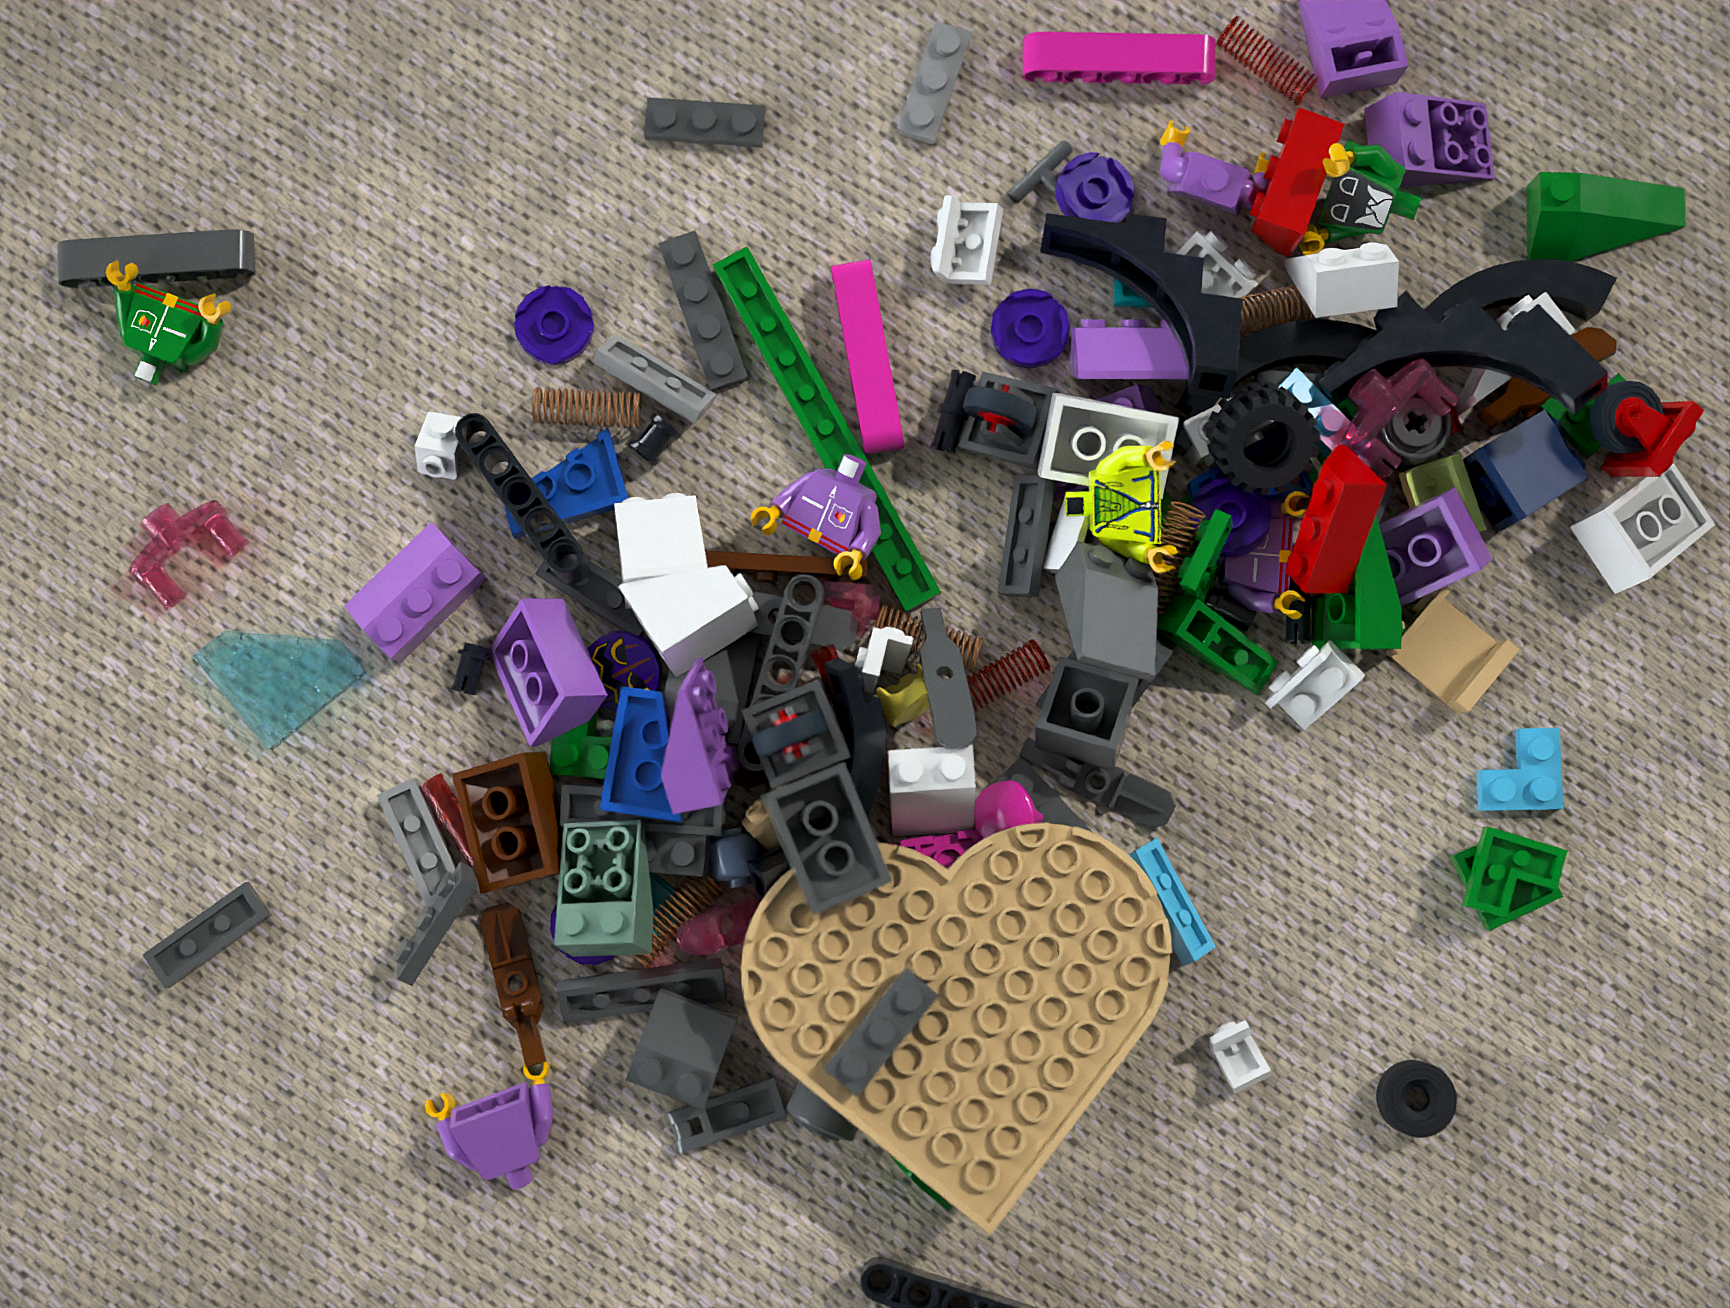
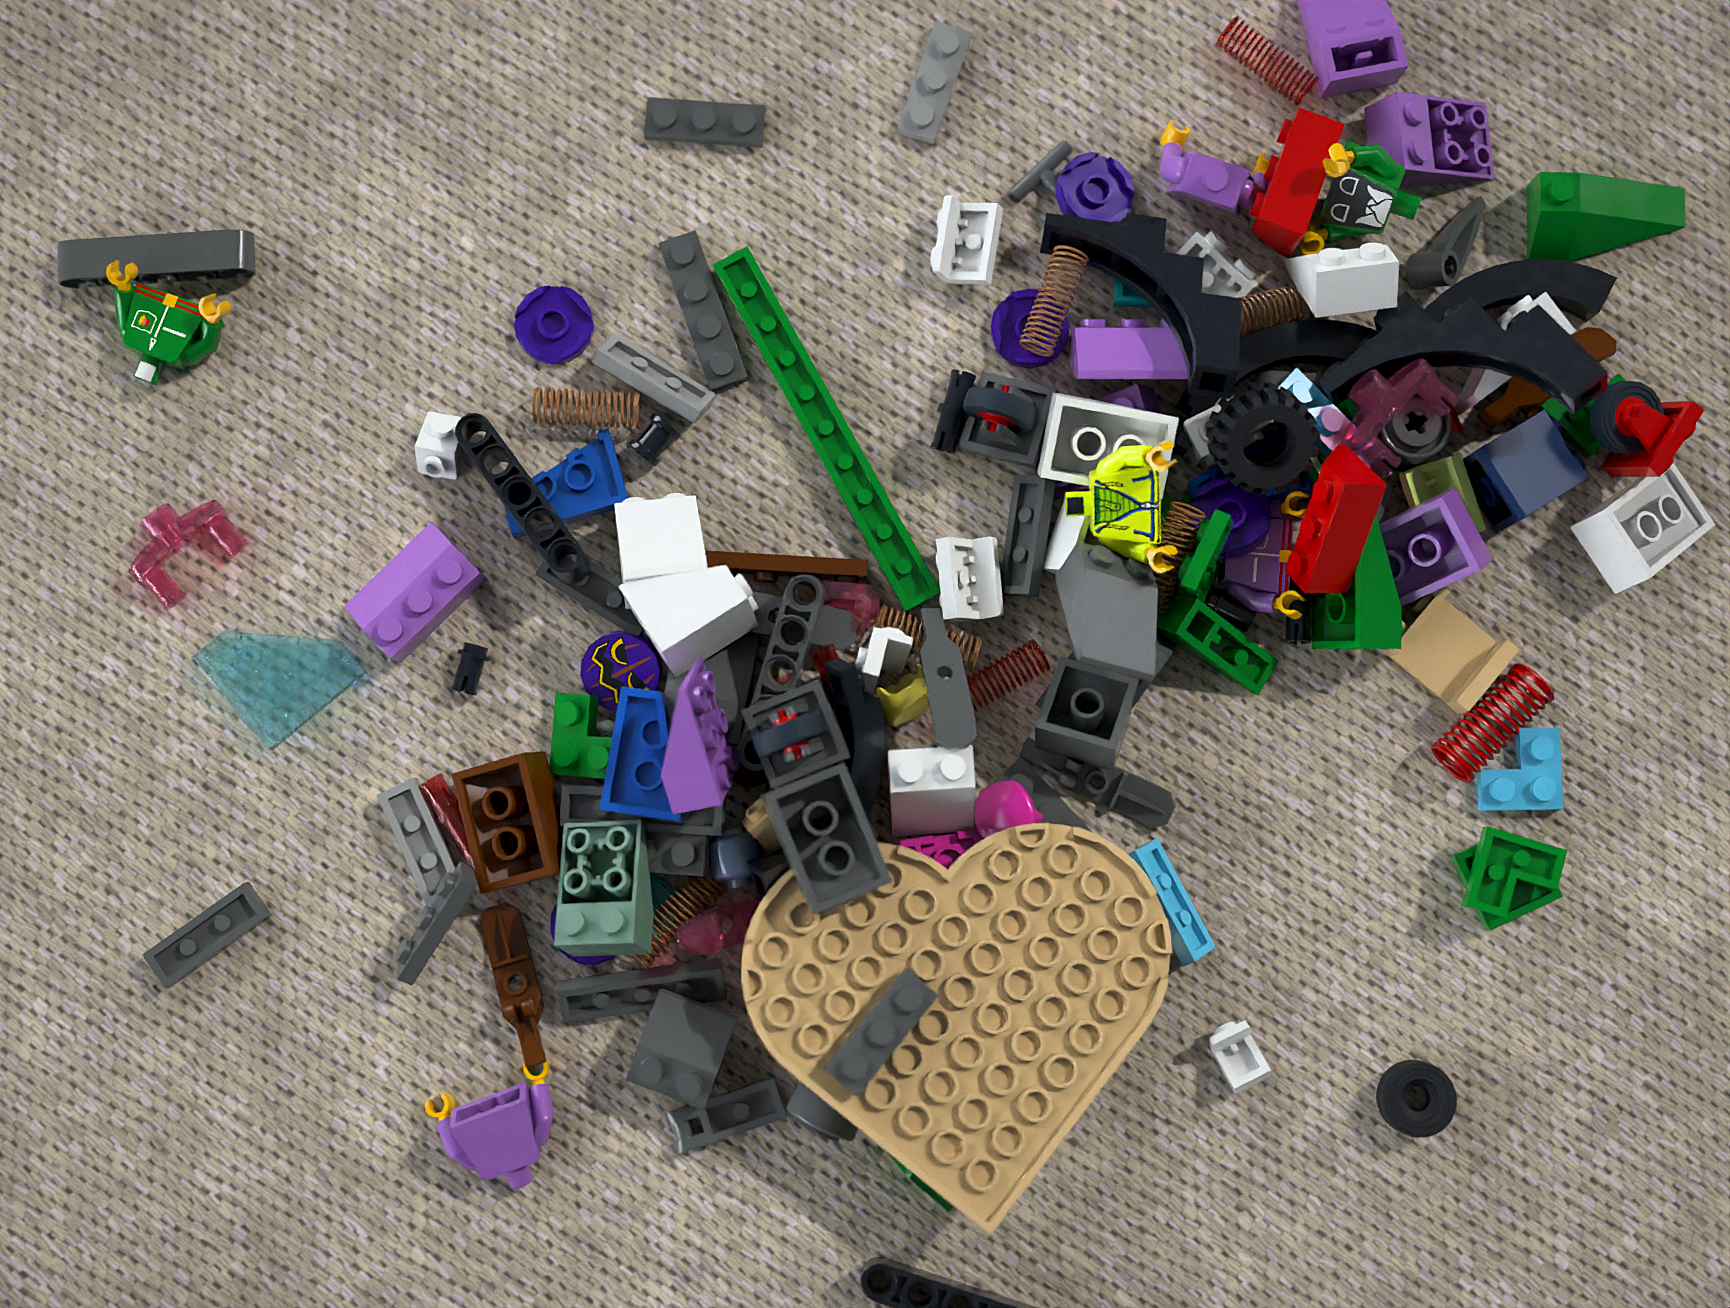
(546, 670): medium lavender slope -> none
(830, 511): medium lavender torso -> none
(867, 357): dark pink beam -> none
(969, 578): none -> white bracket
(1050, 352): none -> medium nougat piece
(1121, 56): dark pink beam -> none
(1316, 685): white bracket -> none
(1449, 252): none -> dark grey piece
(1461, 768): none -> red piece

